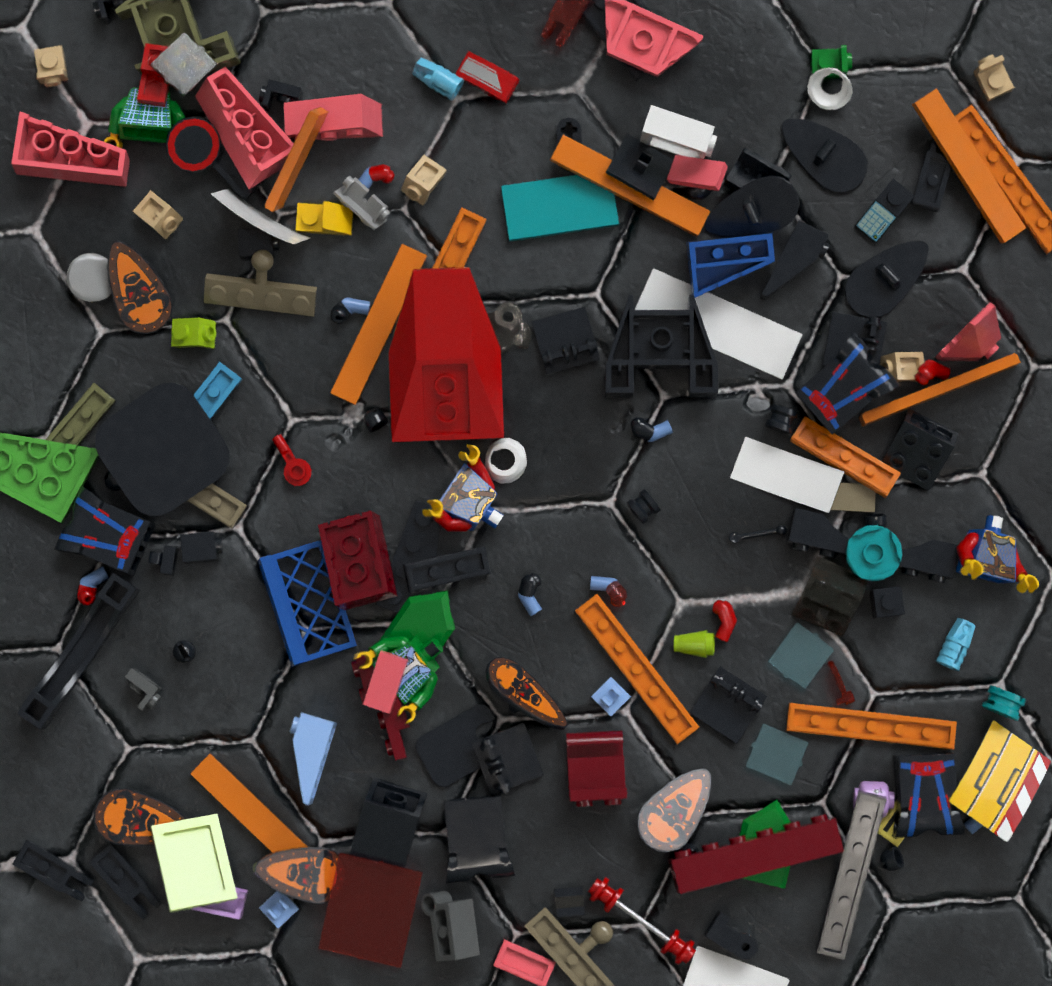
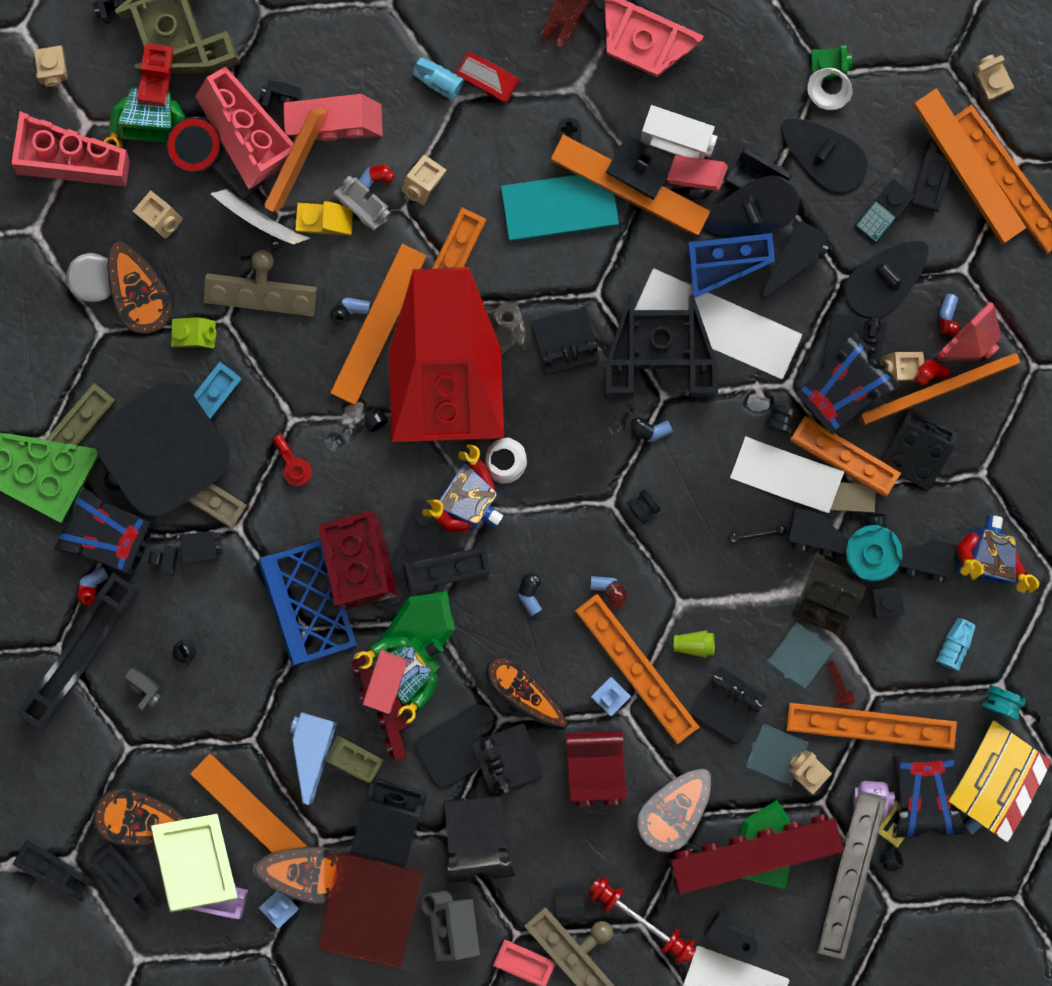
(183, 64): clear smoke piece -> none
(353, 759): none -> olive plate
(727, 617): red arm -> none
(808, 771): none -> tan bracket
(946, 313): none -> arm

